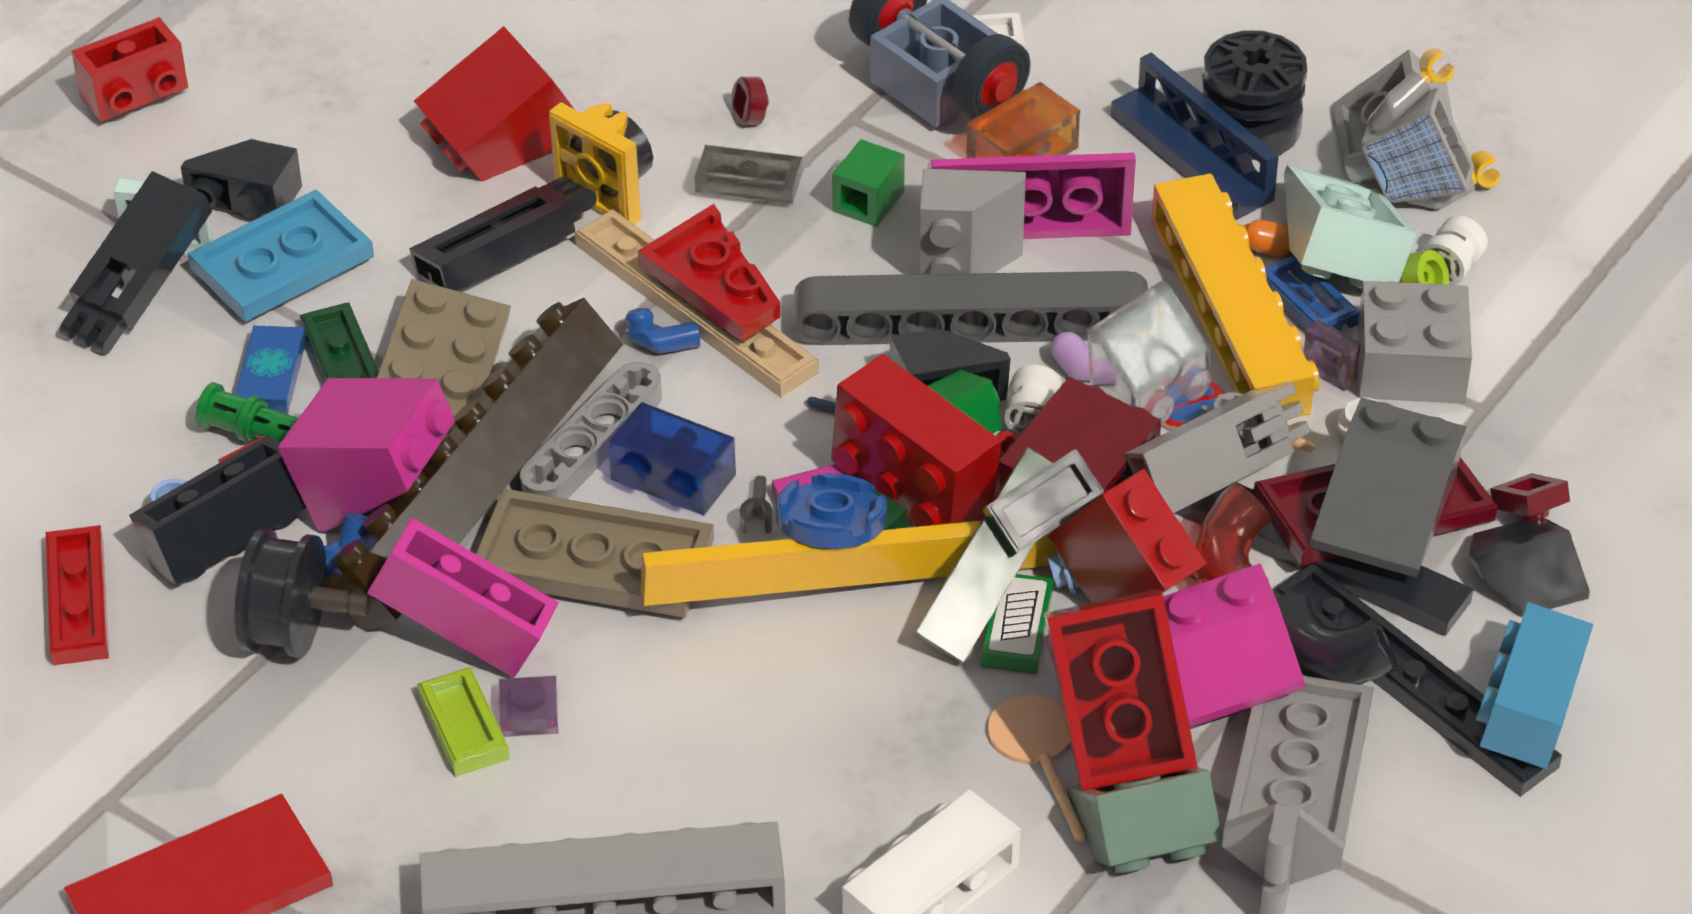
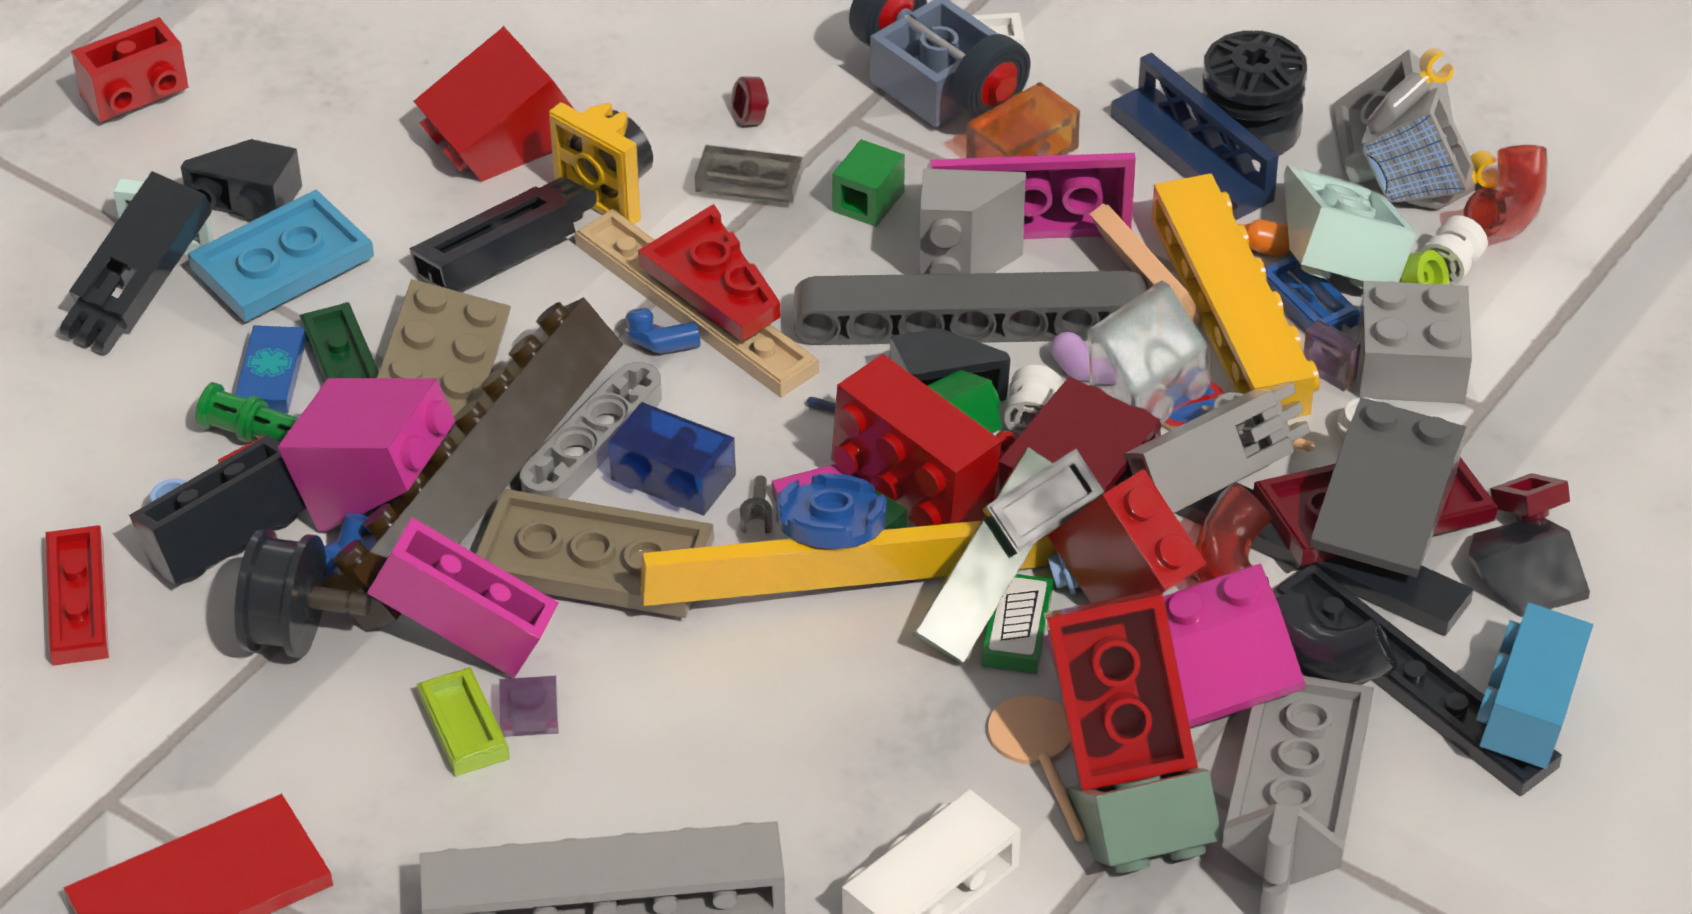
(1139, 257): none -> light nougat tile
(1517, 193): none -> clear red cylinder

